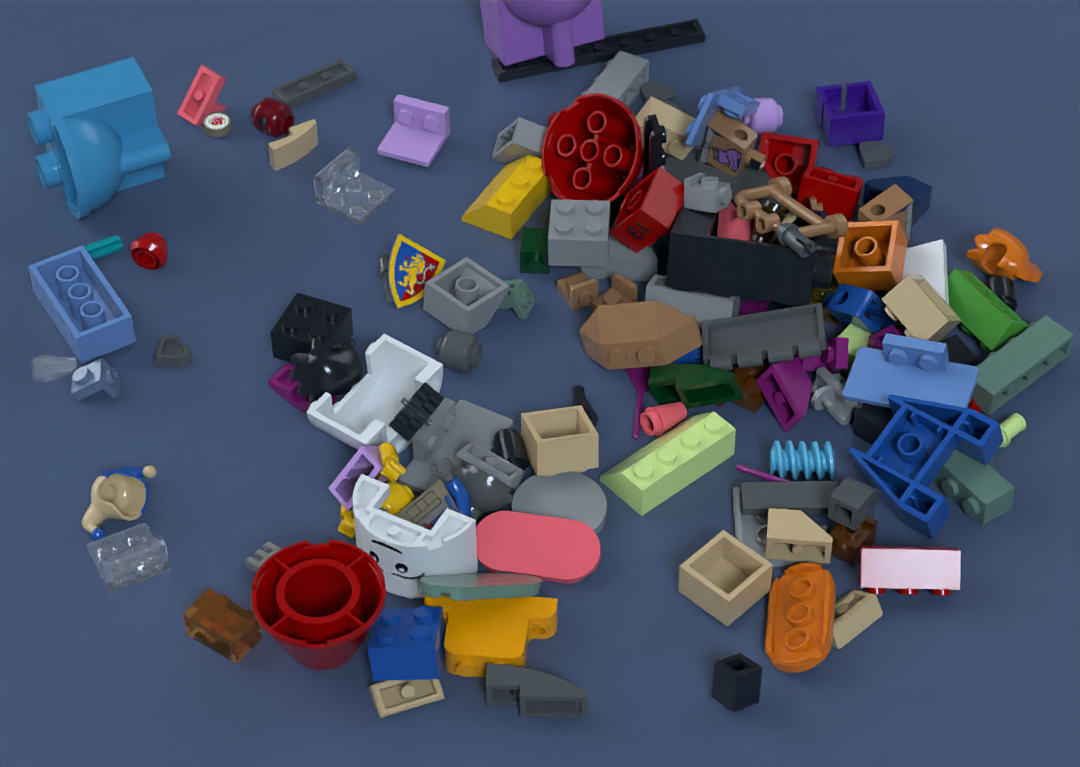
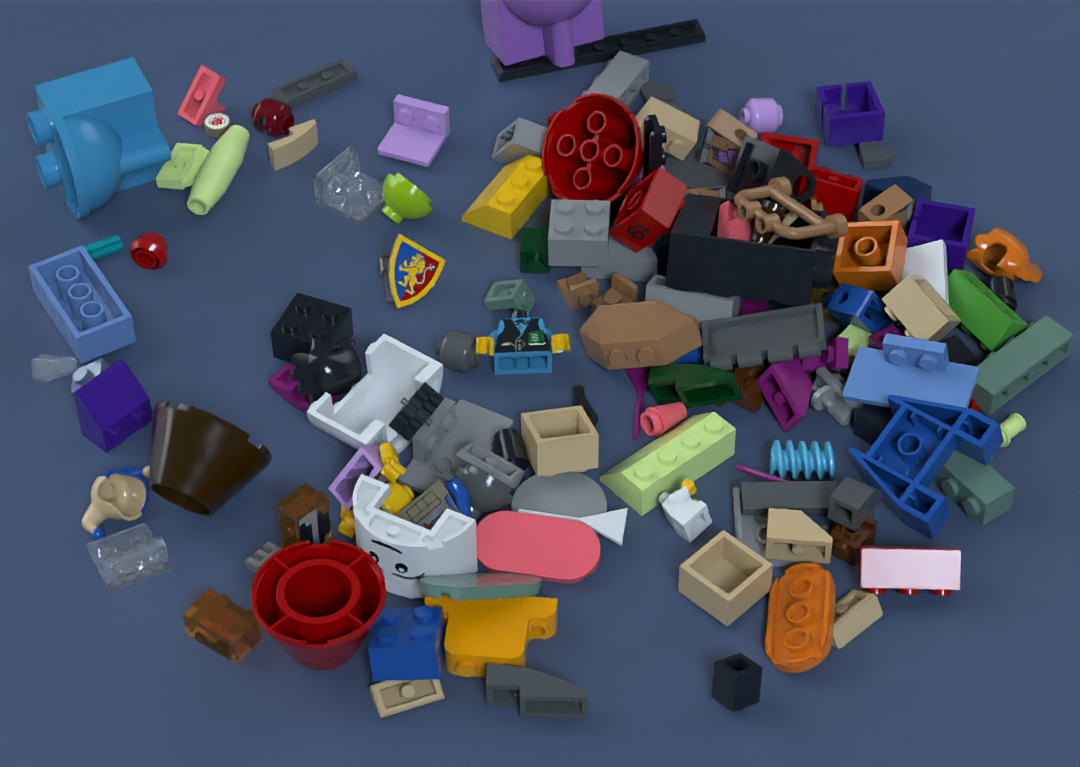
(112, 407): none -> dark purple slope
(172, 352): dark grey tile -> none
(200, 458): none -> dark brown cone
(205, 170): none -> yellowish green plate
(304, 516): none -> clear orange brick
(404, 199): none -> lime piece
(464, 296): light grey slope -> none
(522, 345): none -> torso
(608, 524): none -> white piece
(684, 514): none -> white piece
(706, 193): light grey brick -> none
(732, 103): medium blue bracket -> none
(761, 162): none -> black hose
(789, 235): dark grey pin -> none
(943, 221): none -> dark purple piece

